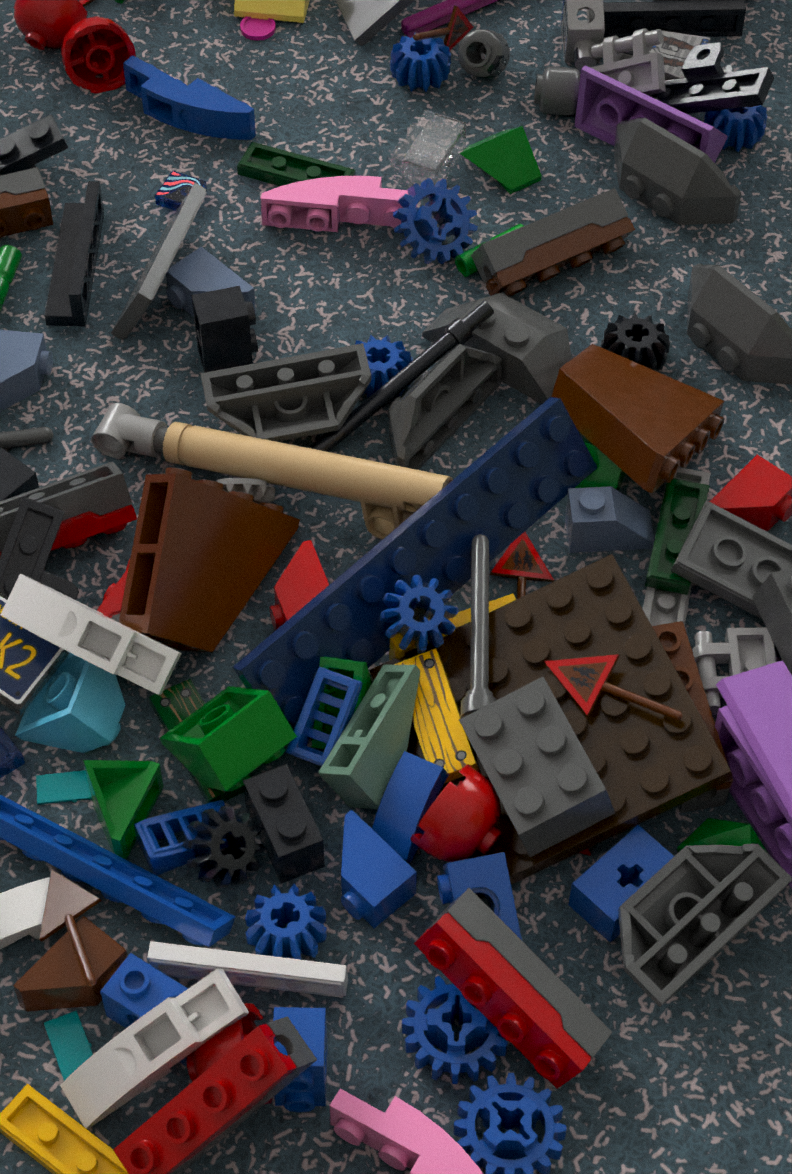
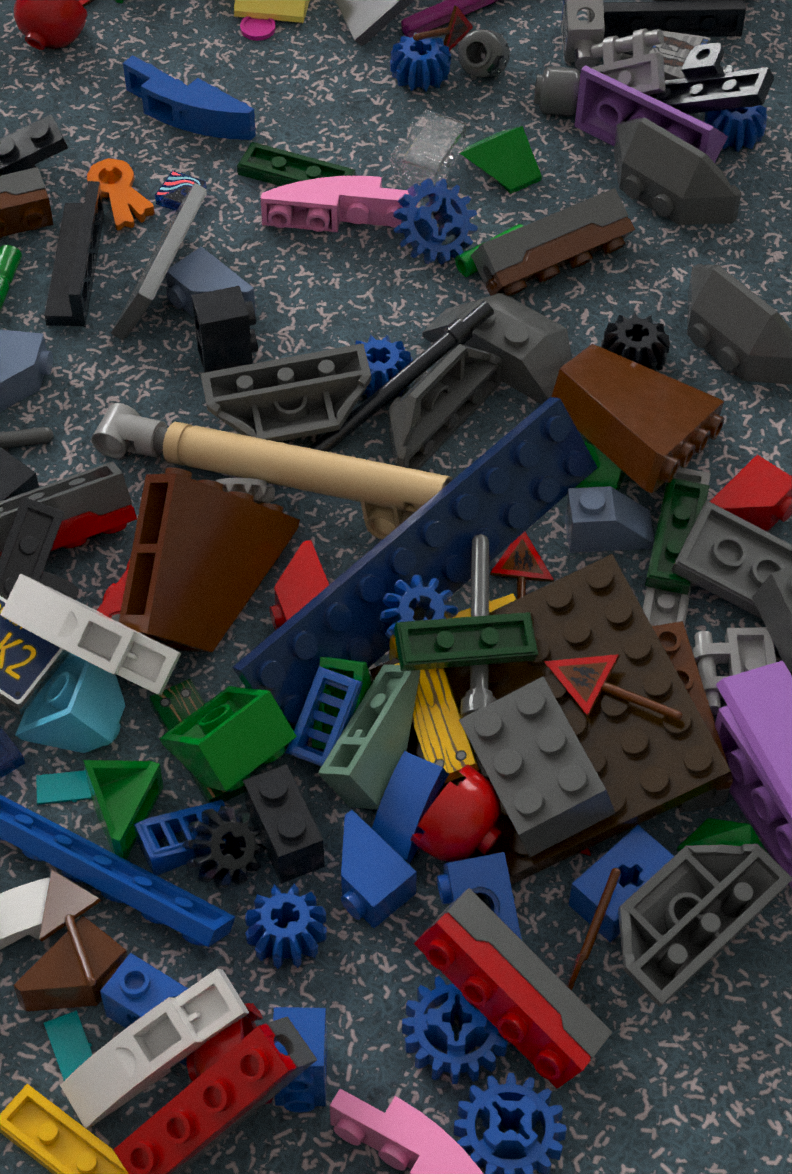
(94, 48): red cylinder -> none
(116, 183): none -> orange piece
(250, 969): white tile -> none
(465, 641): none -> dark green tile
(595, 925): none -> reddish brown piece

